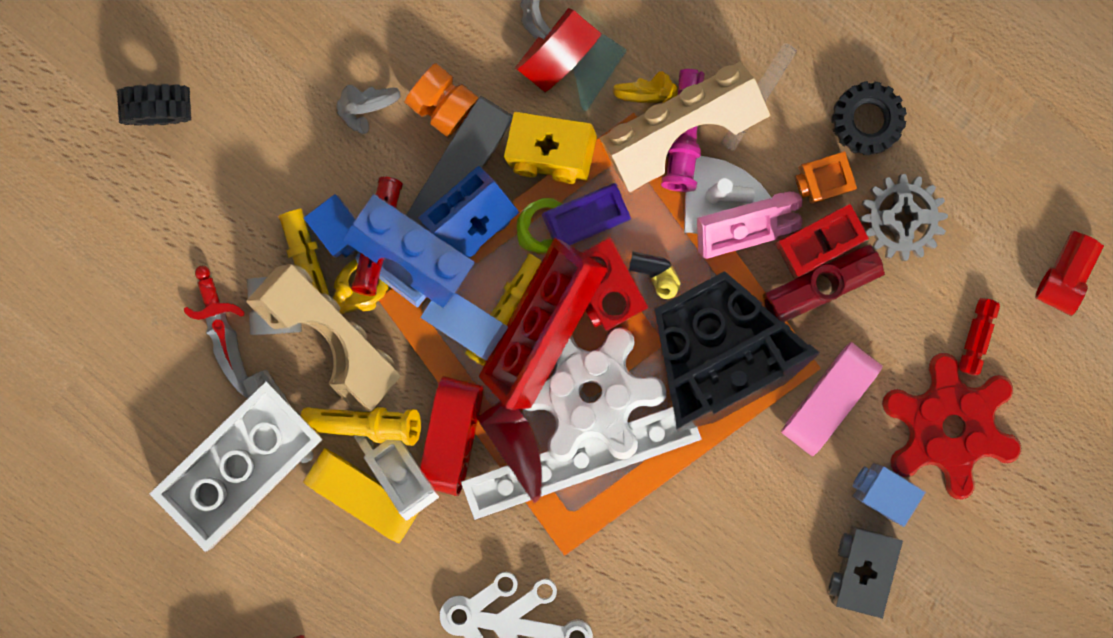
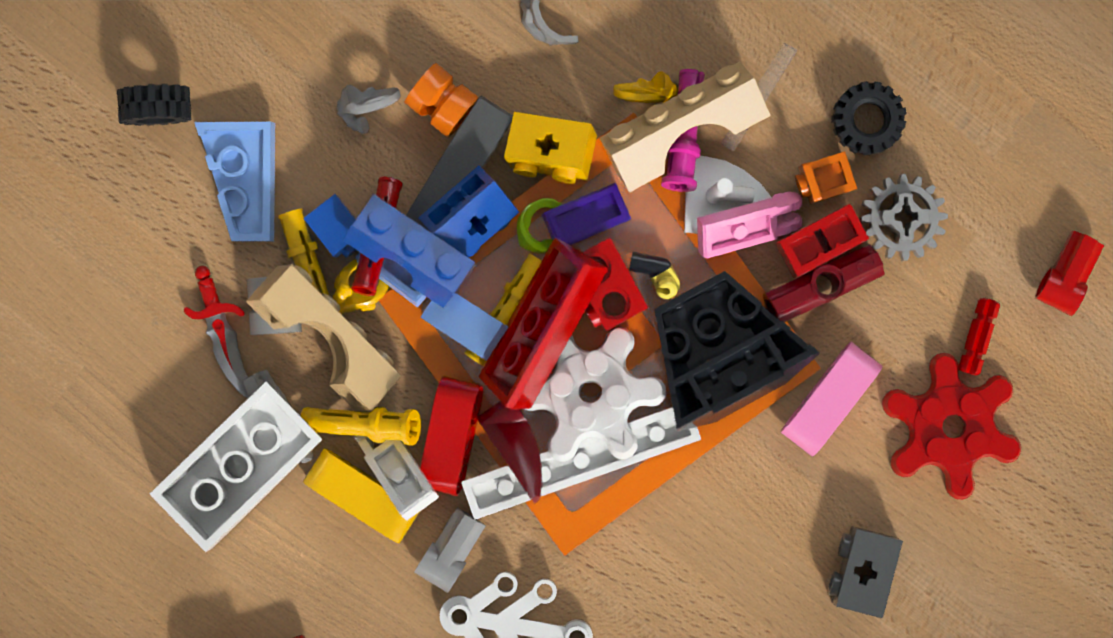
(244, 174): none -> light blue wing
(447, 556): none -> light grey piece
(559, 51): red slope -> none
(596, 68): clear light blue tile -> none
(887, 493): medium blue brick -> none

